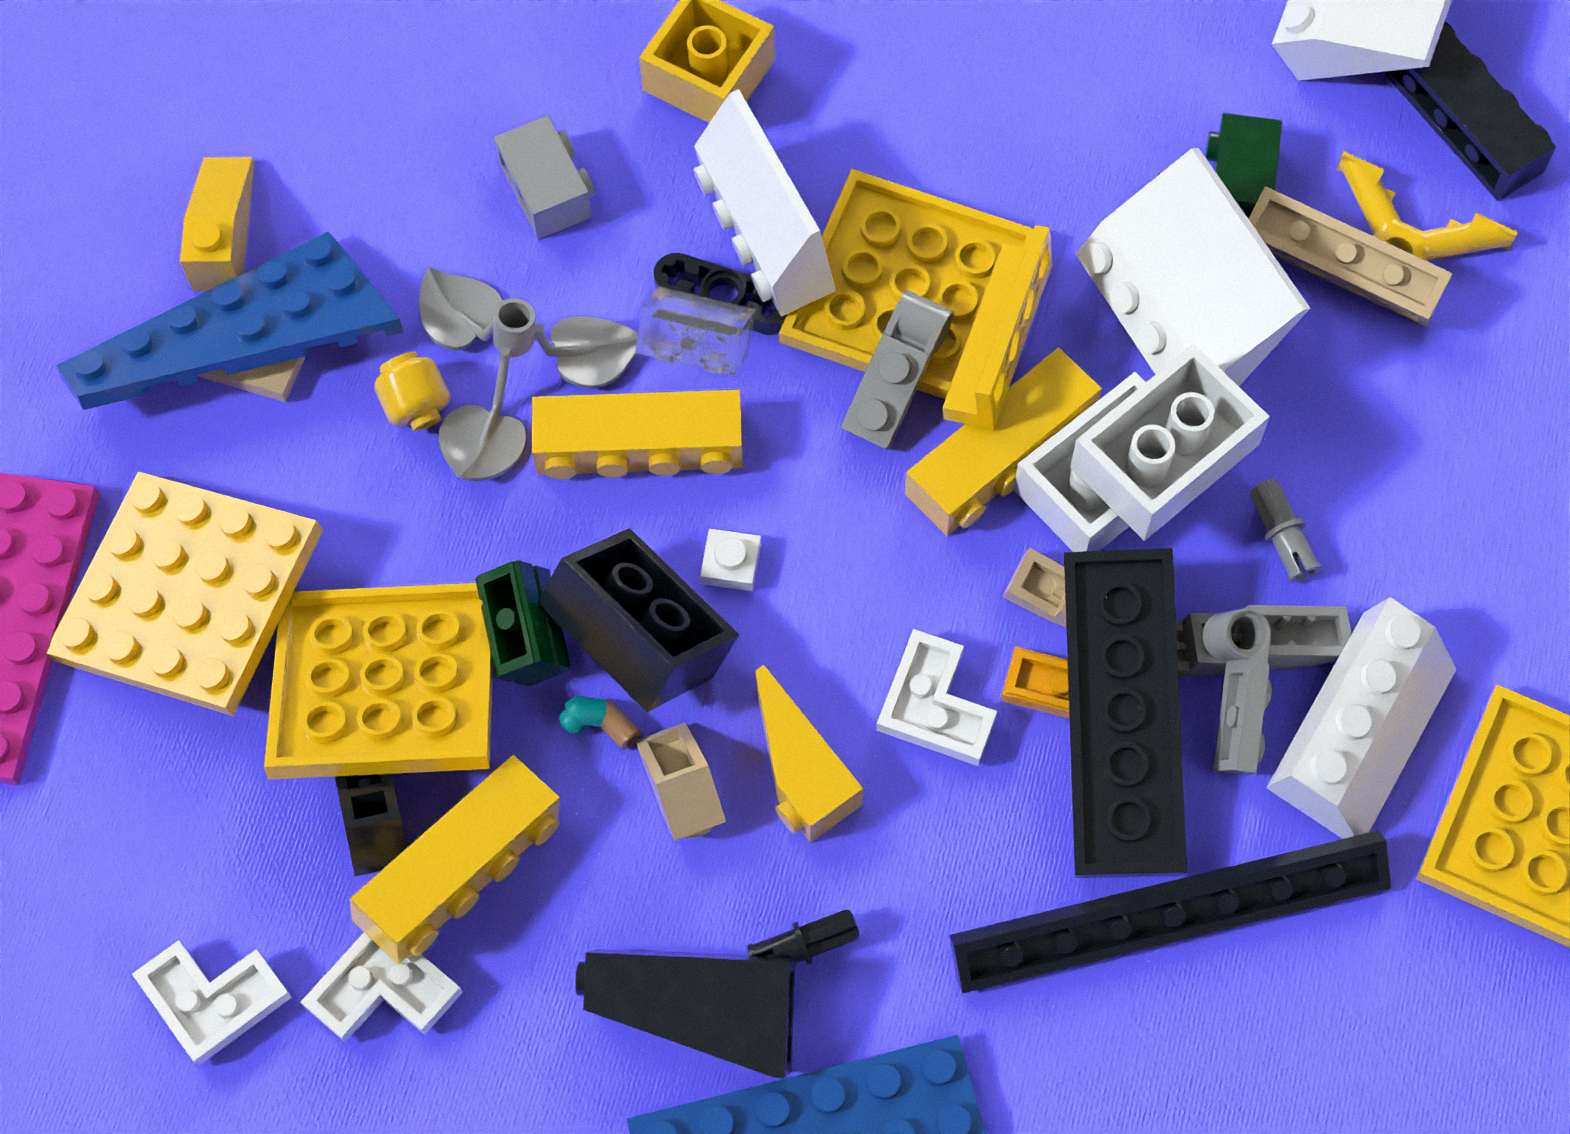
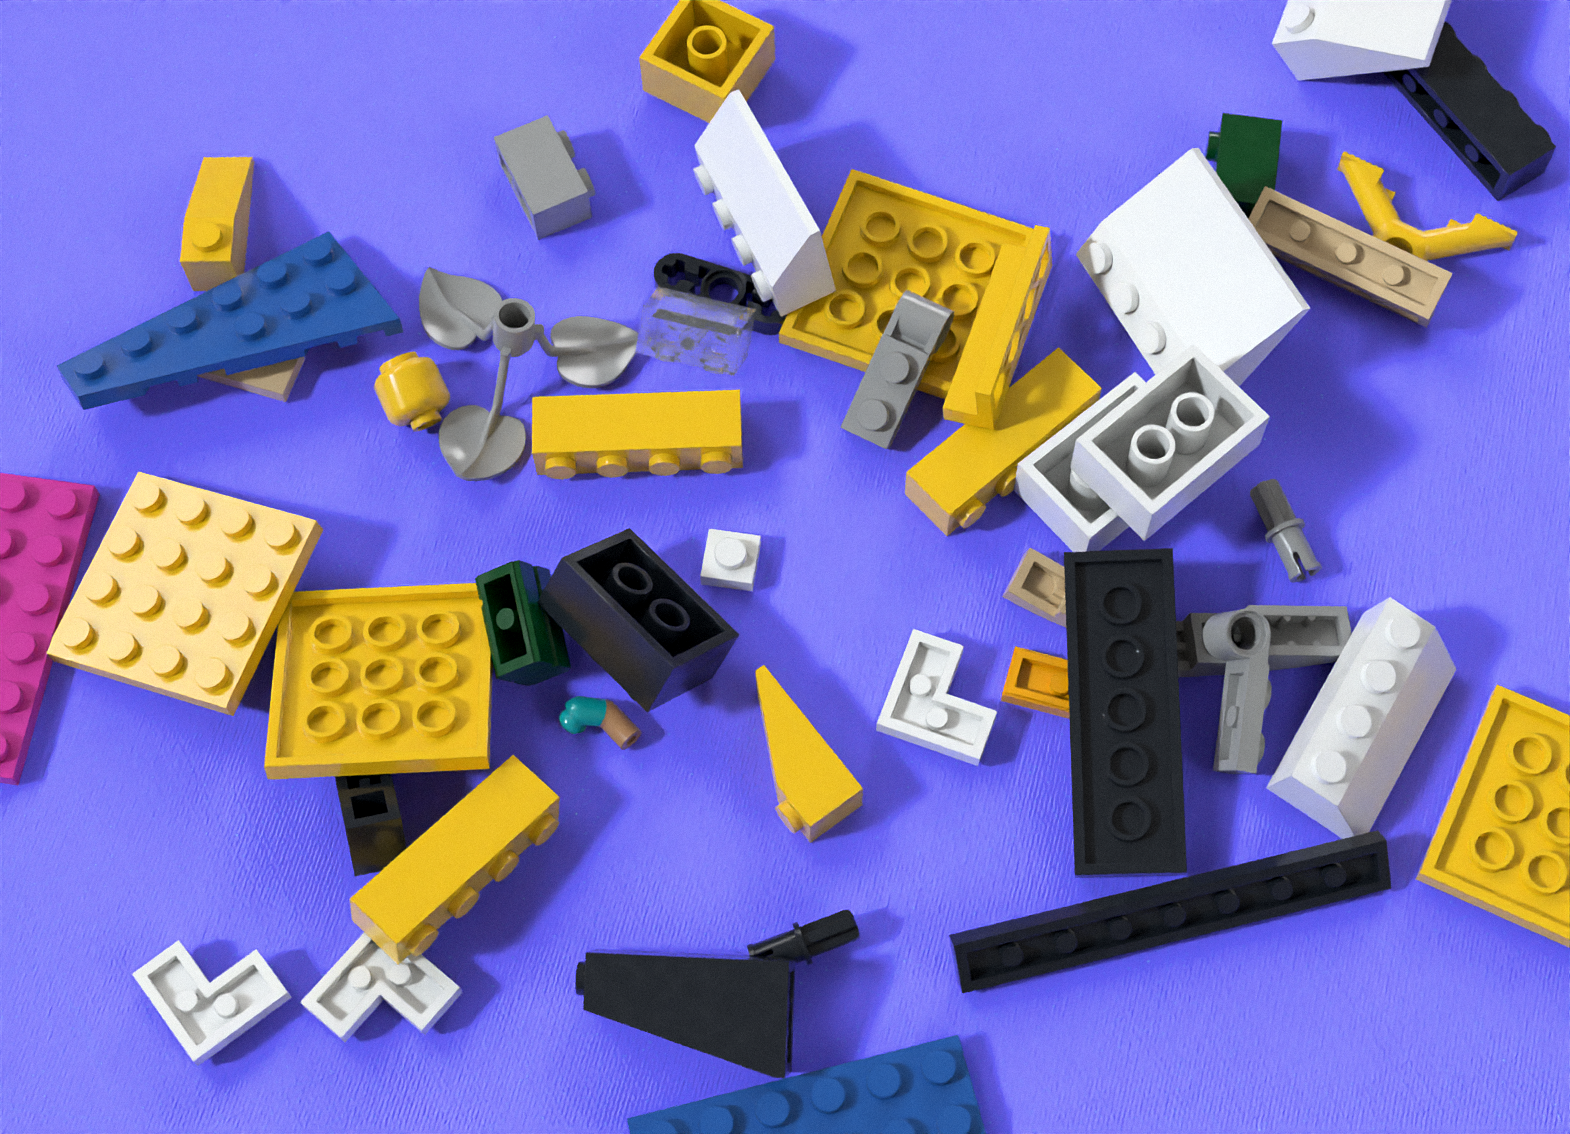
(681, 782): tan slope -> none

